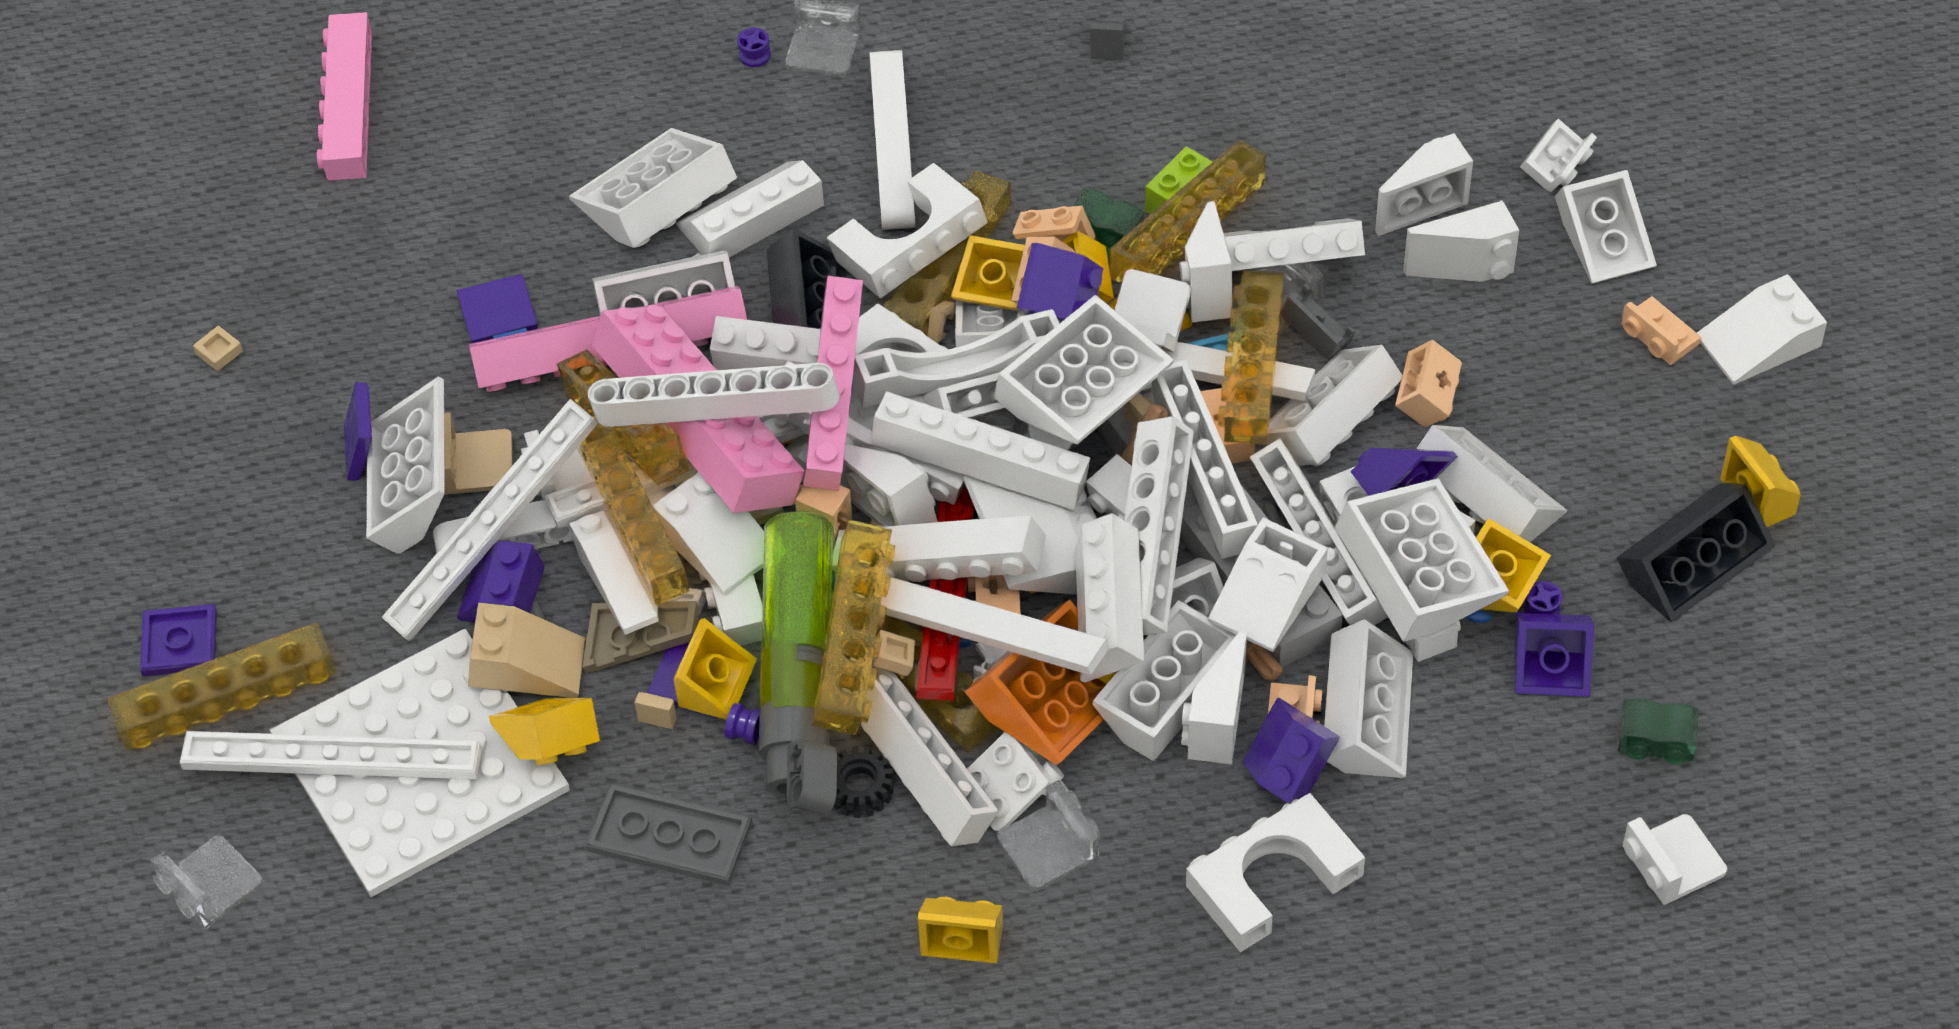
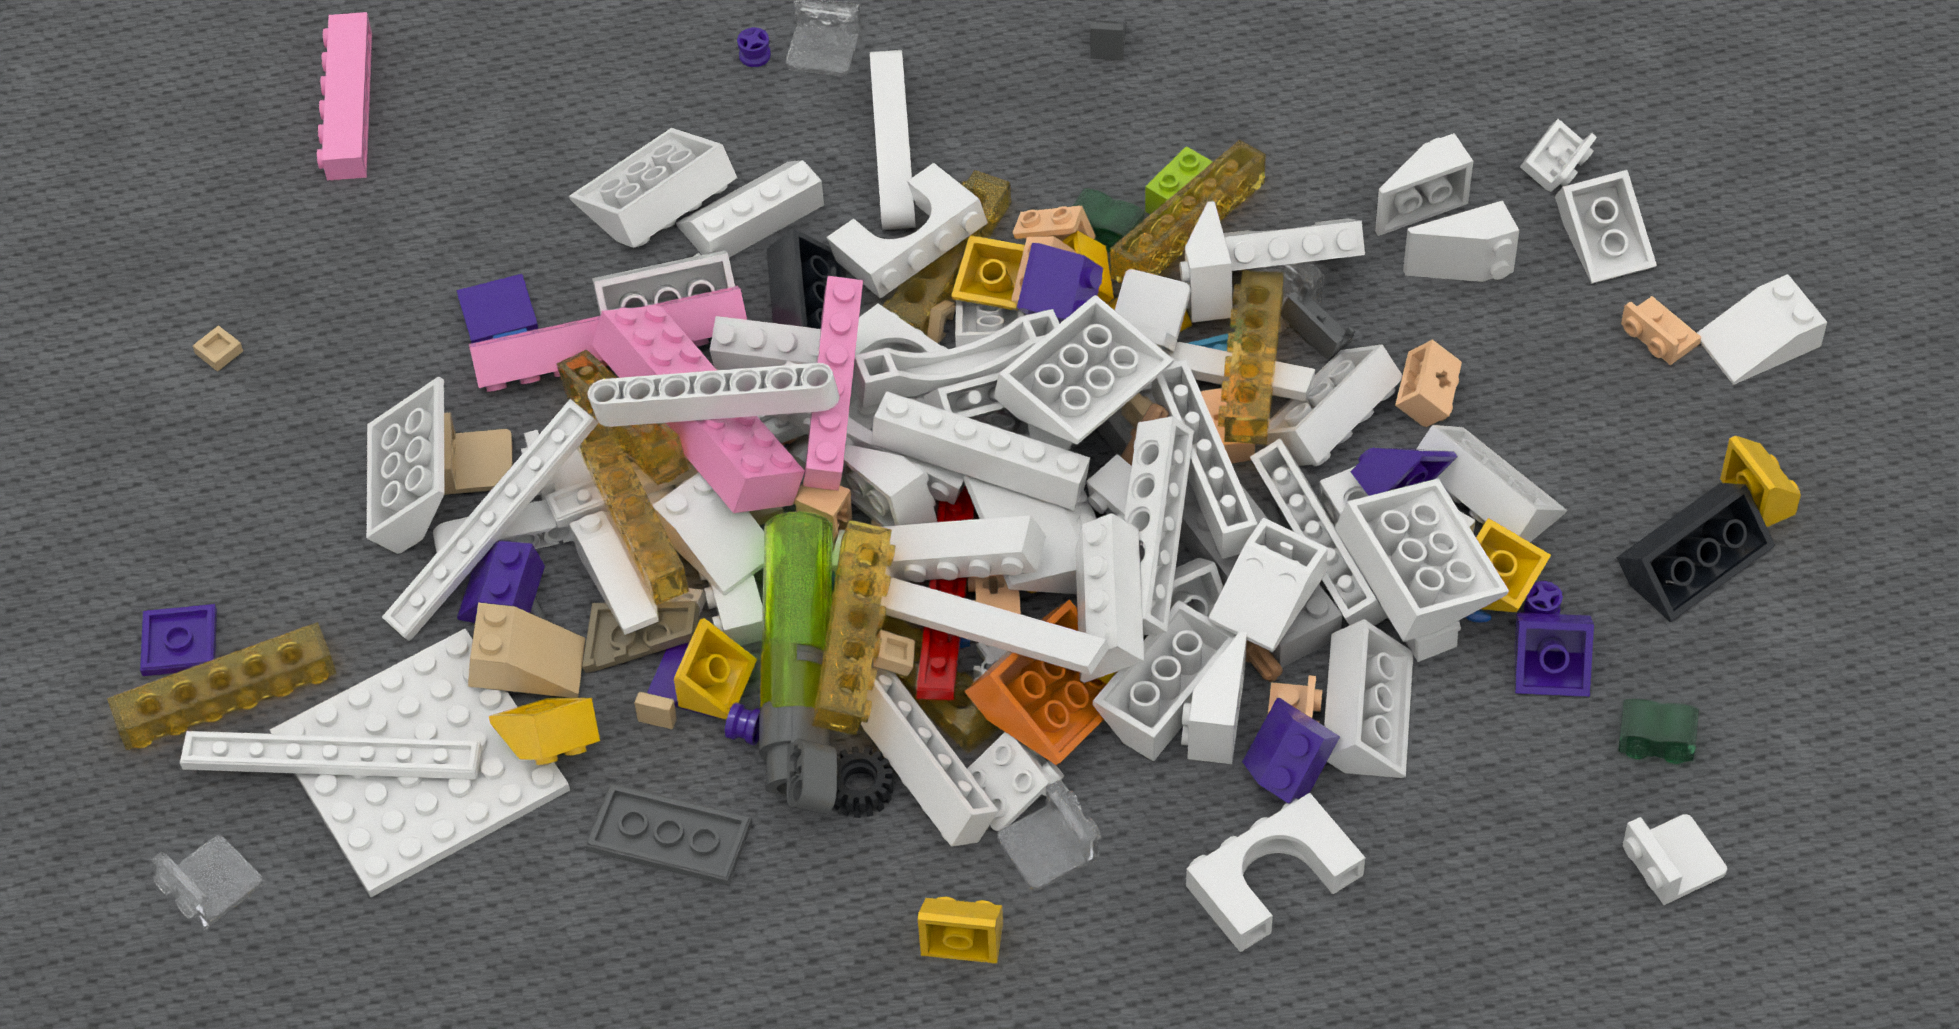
(357, 431): dark purple tile -> none

